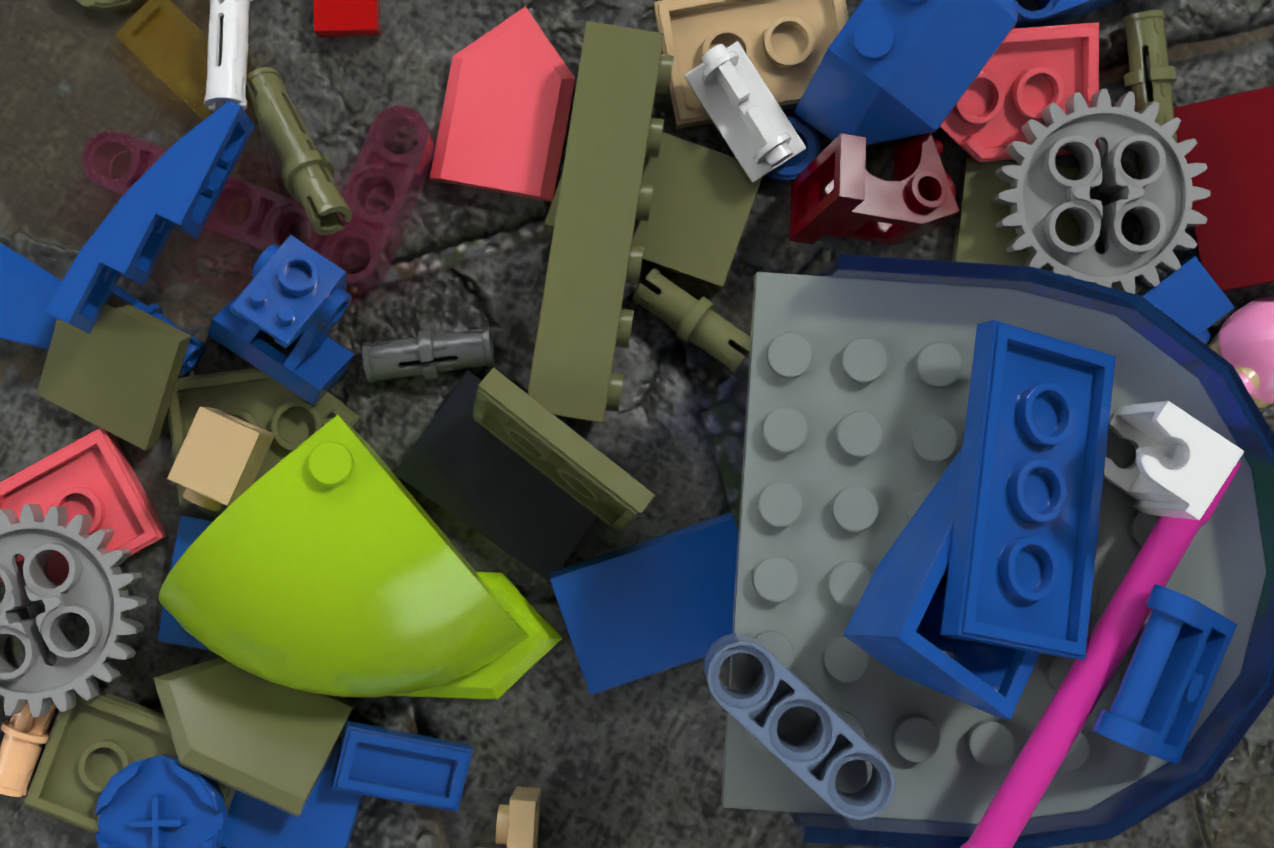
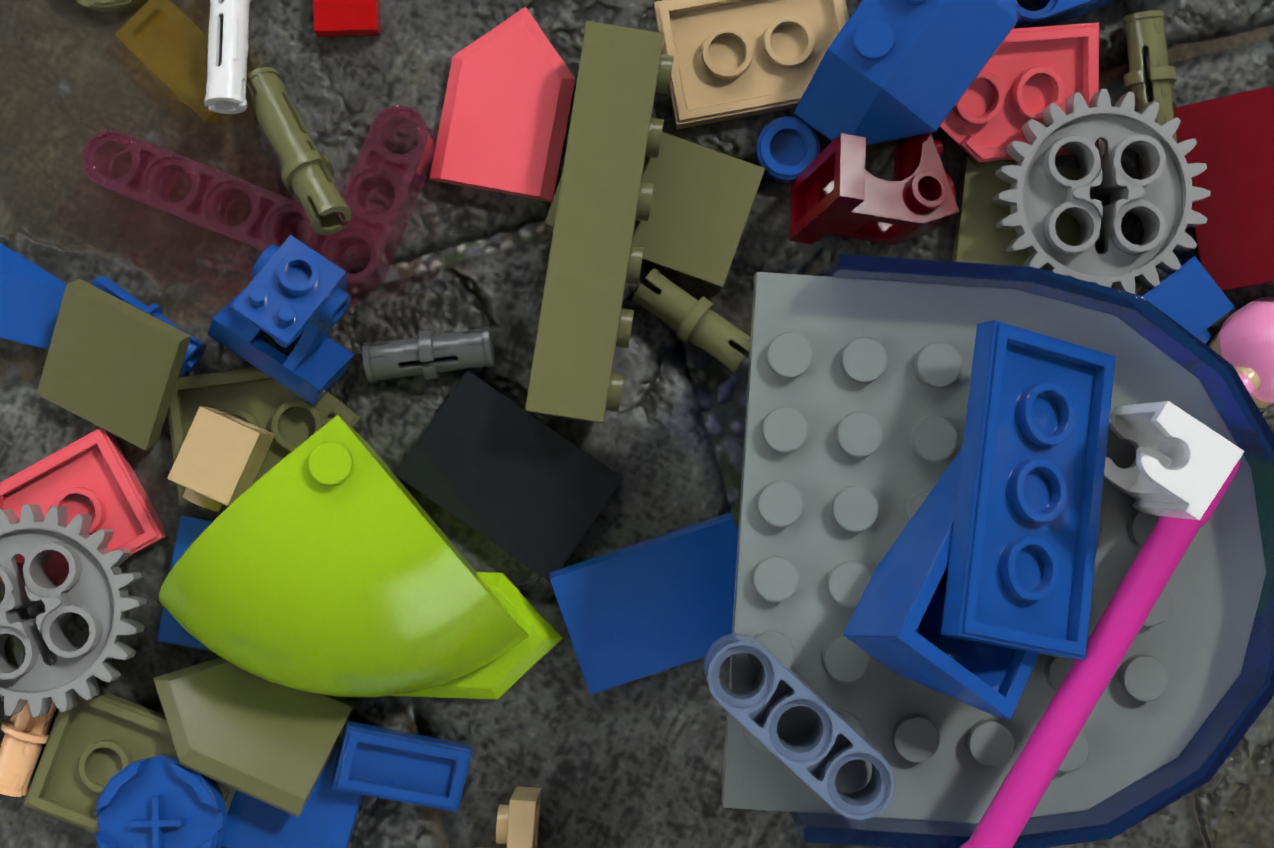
(170, 195): blue slope -> none
(559, 452): olive tile -> none
(744, 110): white hinge -> none
(1167, 676): blue plate -> none

